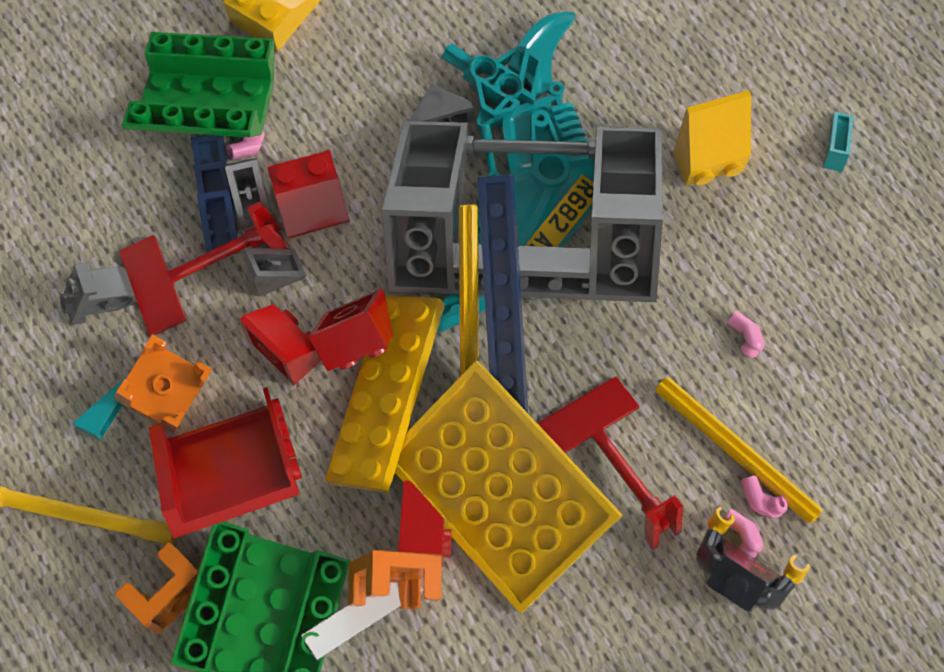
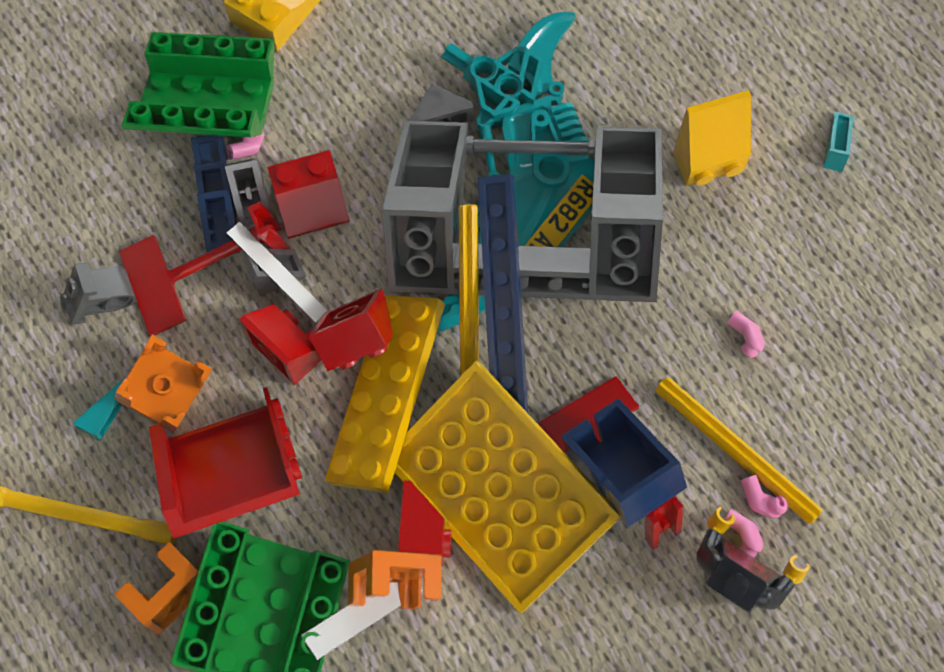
(277, 271): none -> white sticker
(628, 464): none -> dark blue piece

